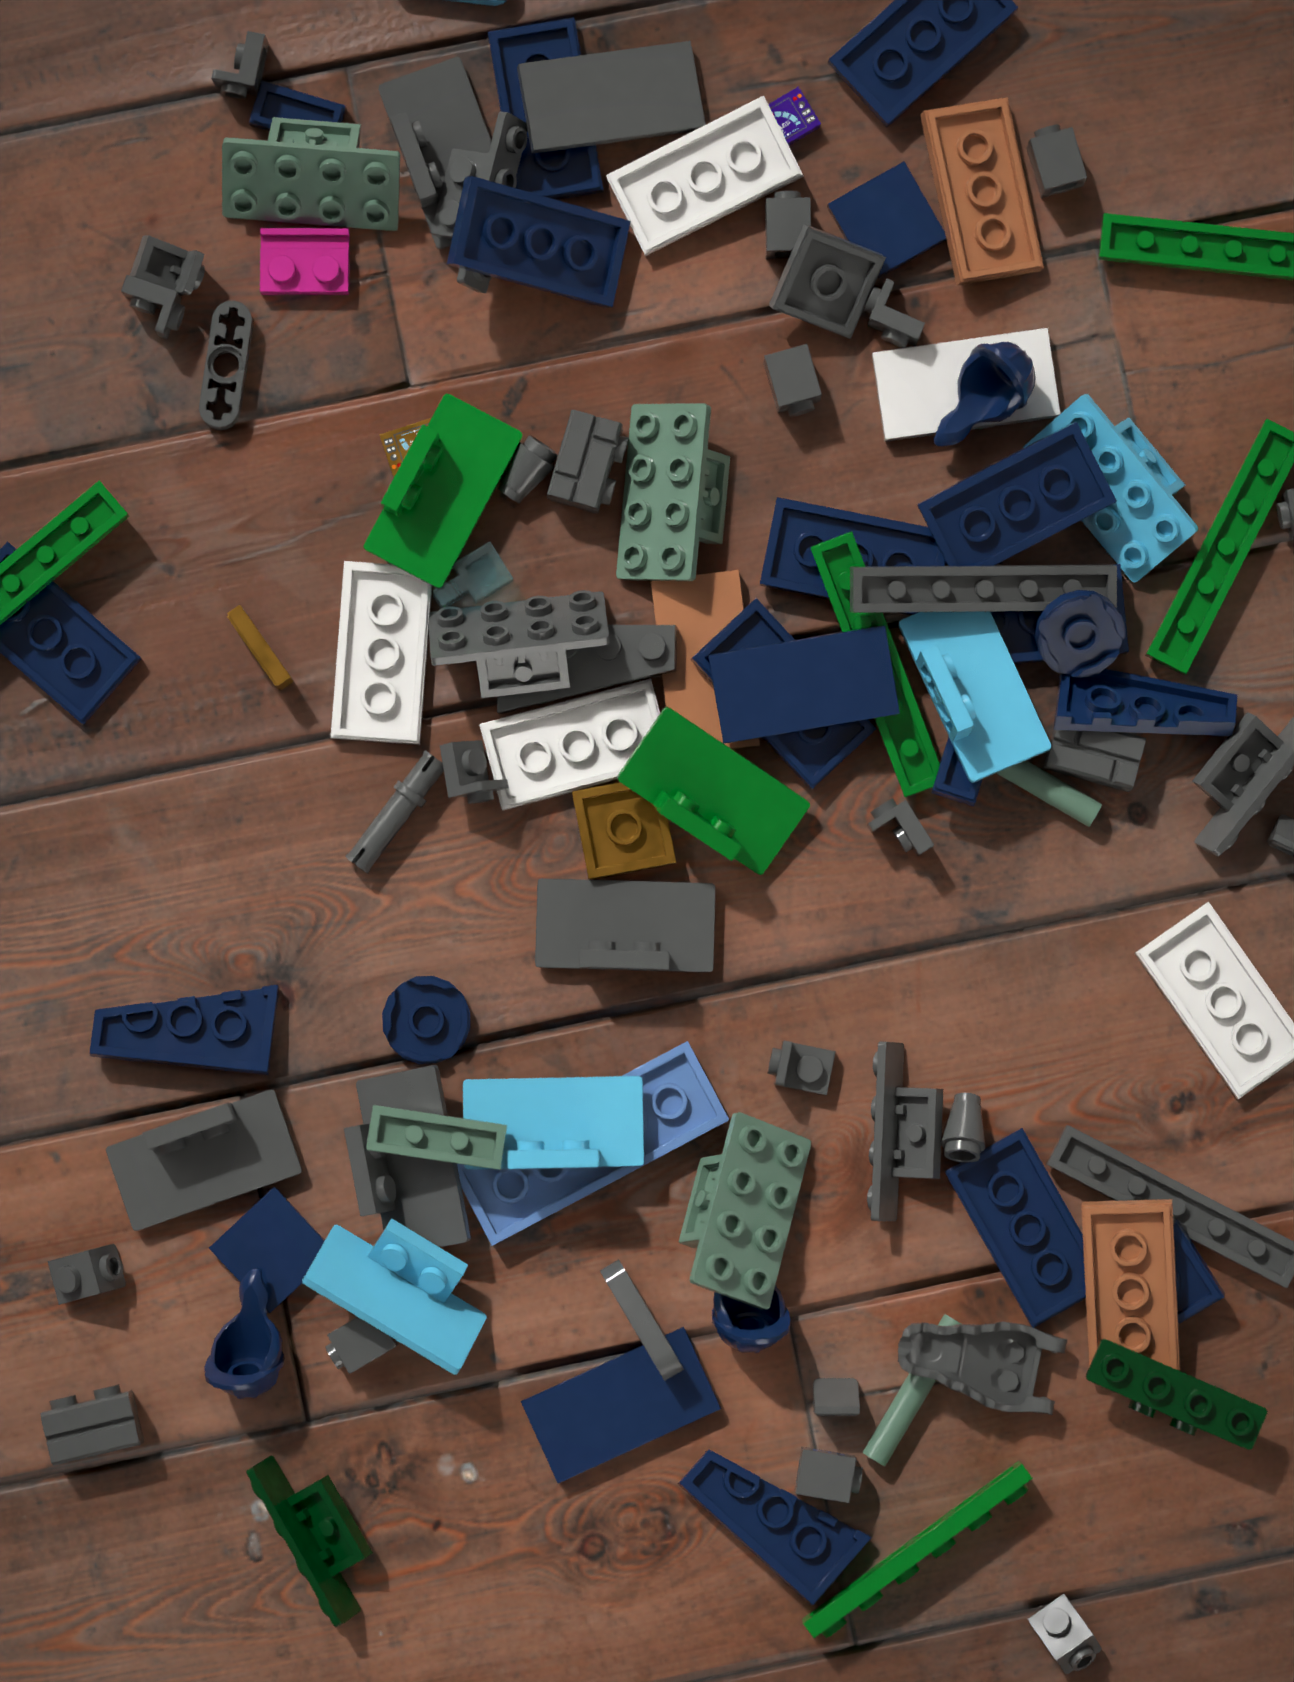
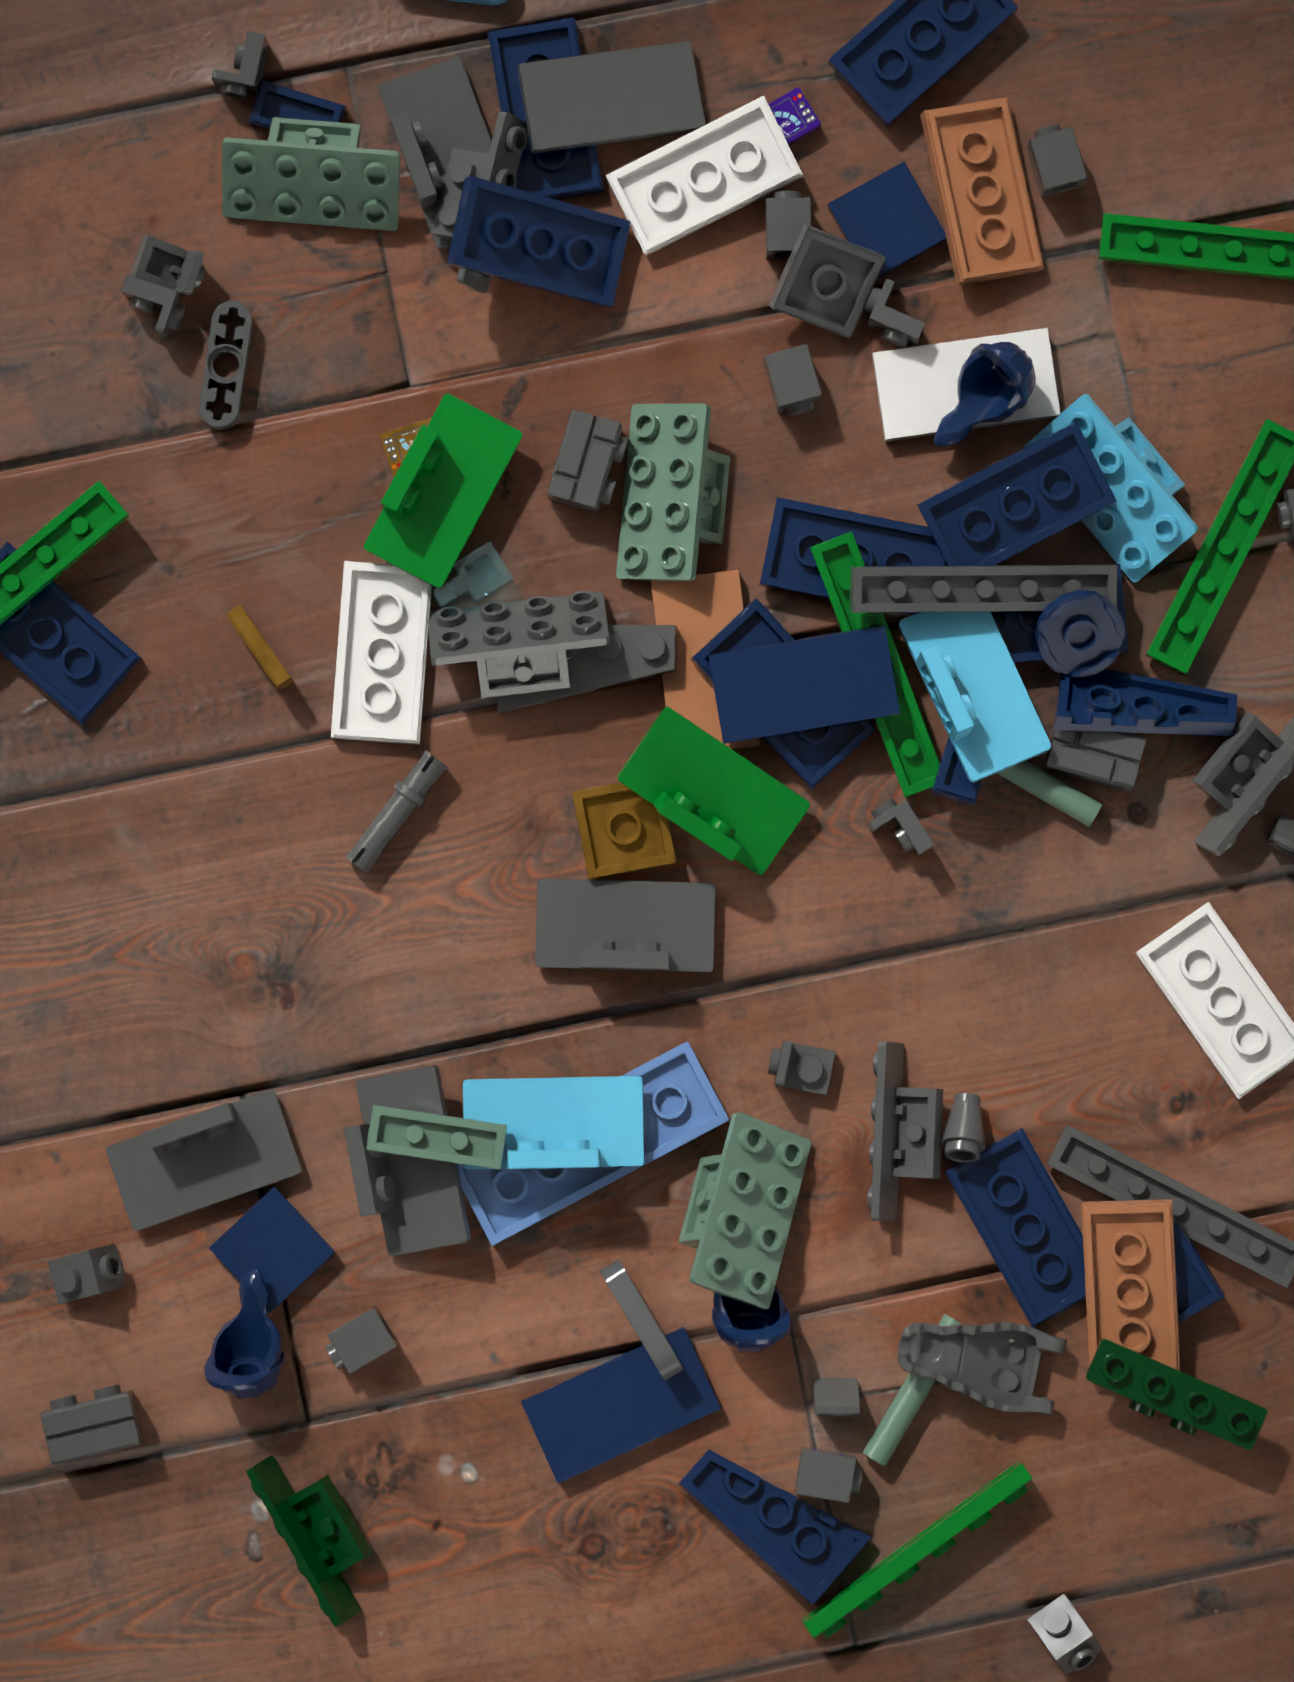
(201, 1032): dark blue wing -> none
(304, 261): dark pink plate -> none
(401, 1290): medium azure bracket -> none
(426, 1020): dark blue tile -> none
(467, 772): dark grey bracket -> none
(527, 468): dark grey cone -> none
(568, 743): white tile -> none

